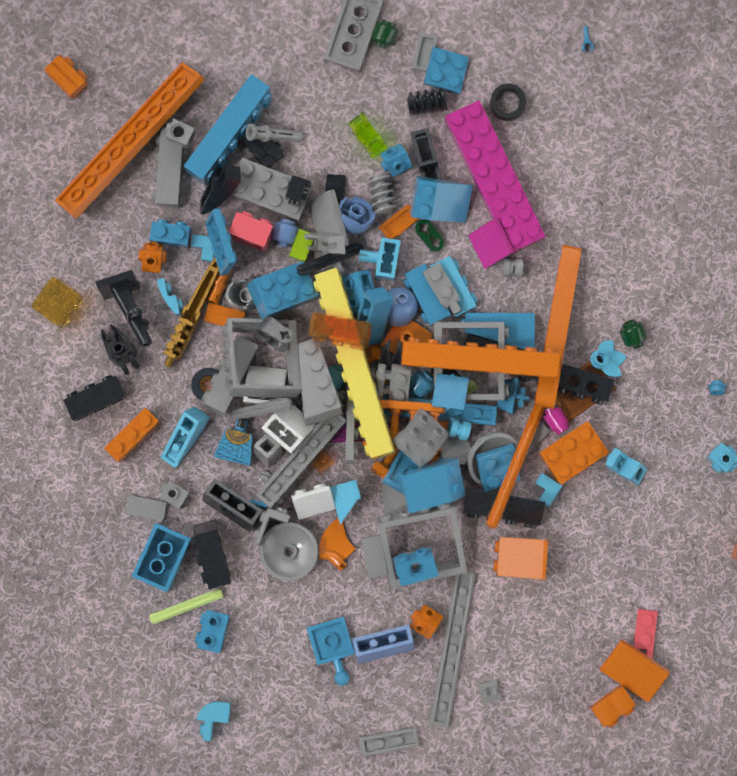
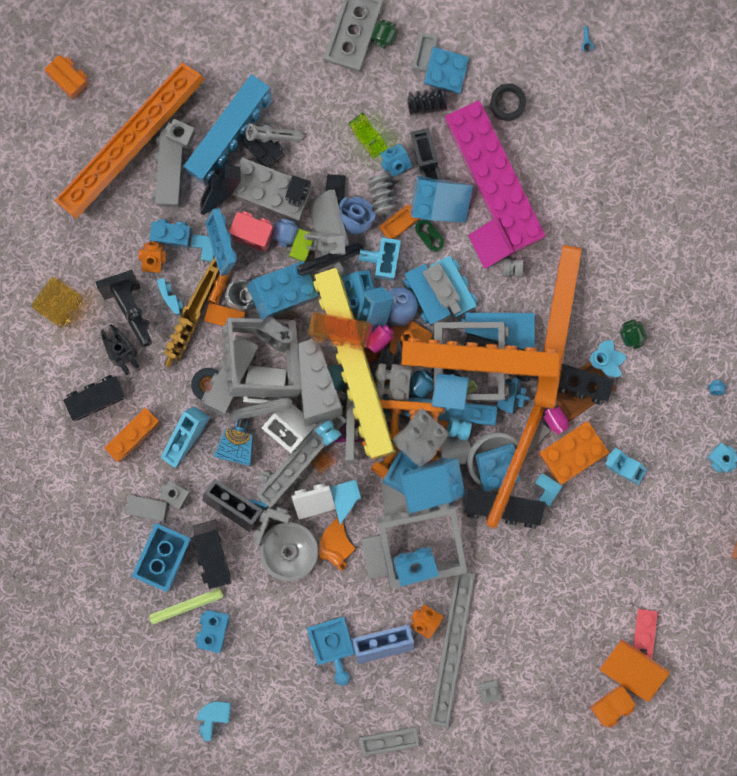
(267, 450): light grey brick -> none
(329, 437): none -> medium azure wheel
(380, 338): none -> dark pink brick
(521, 558): orange slope -> none

